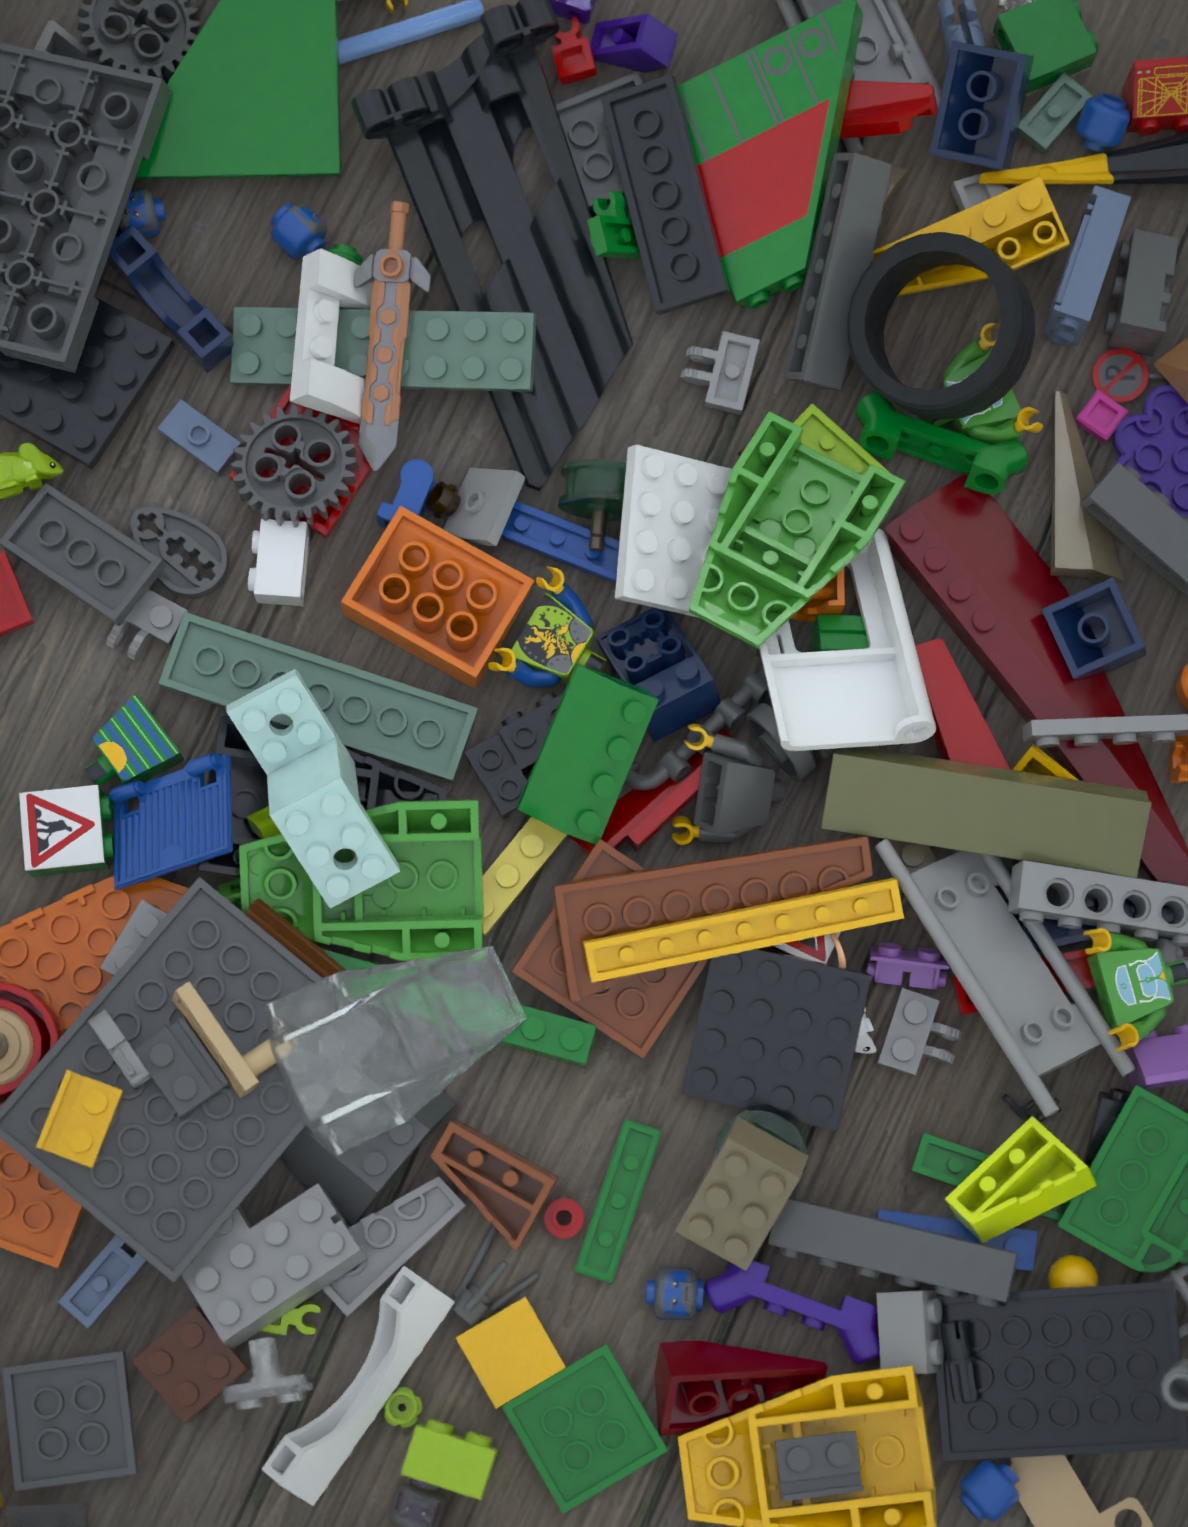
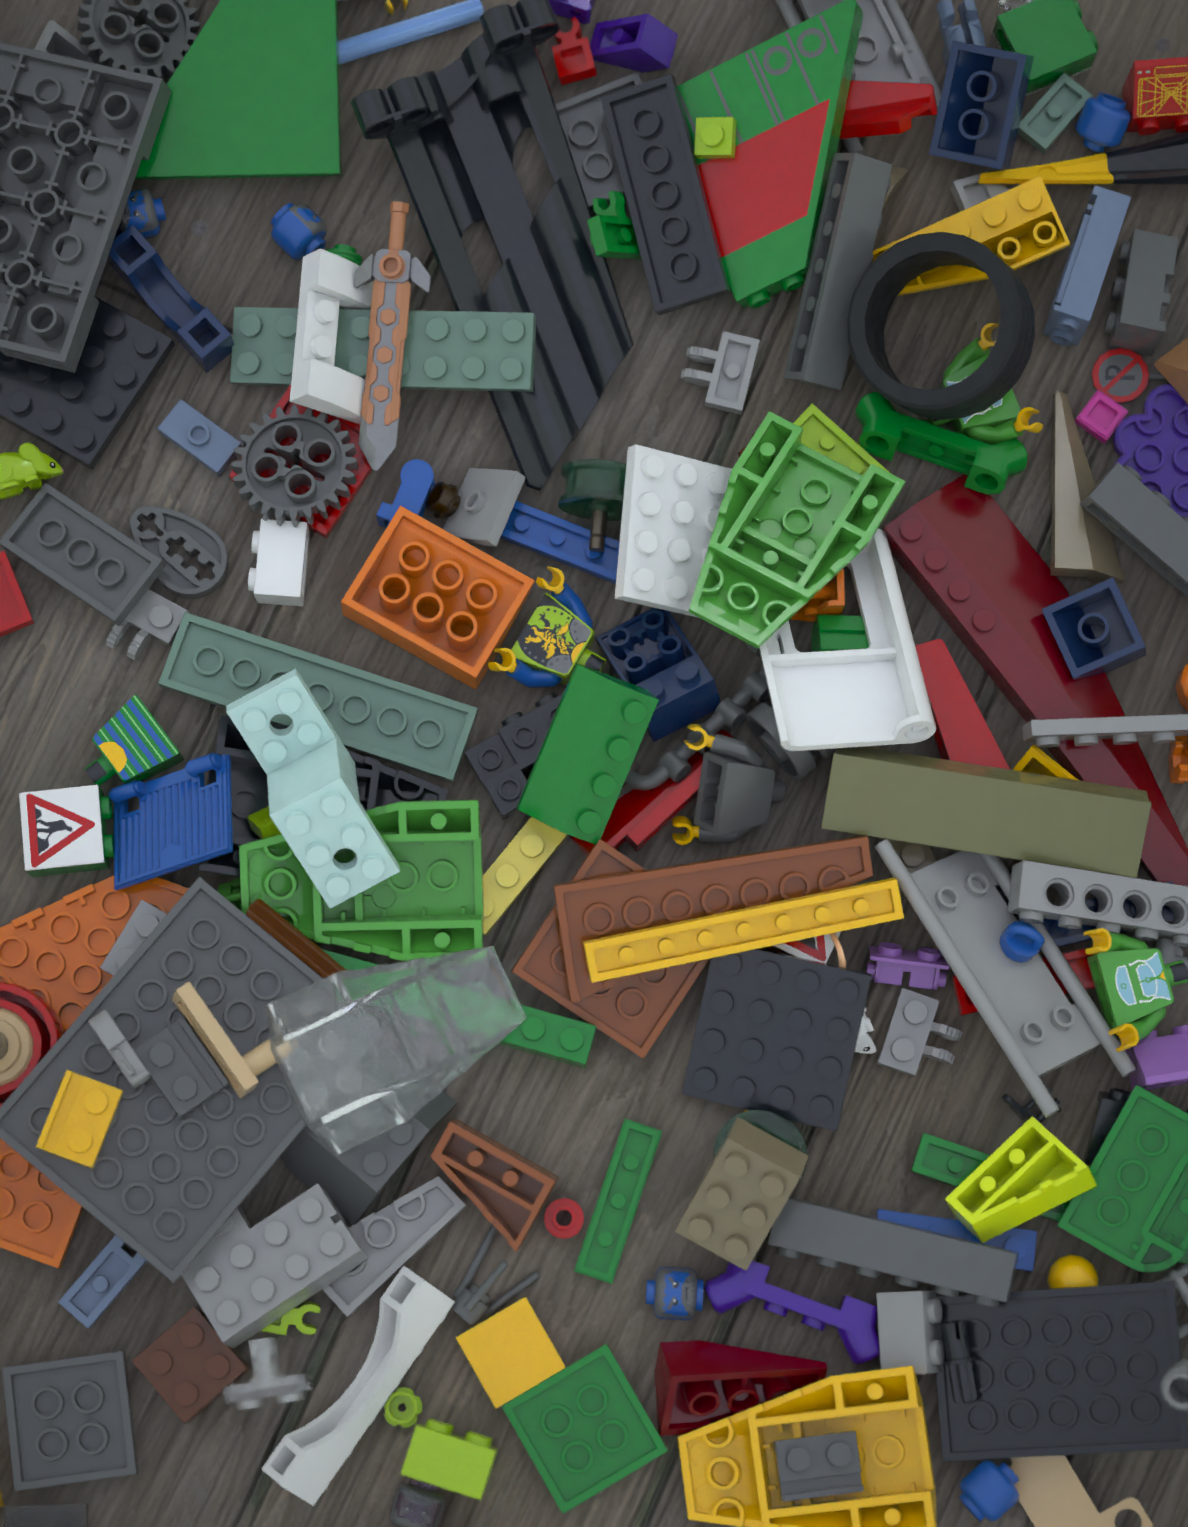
(715, 137): none -> lime plate
(1021, 941): none -> blue tile

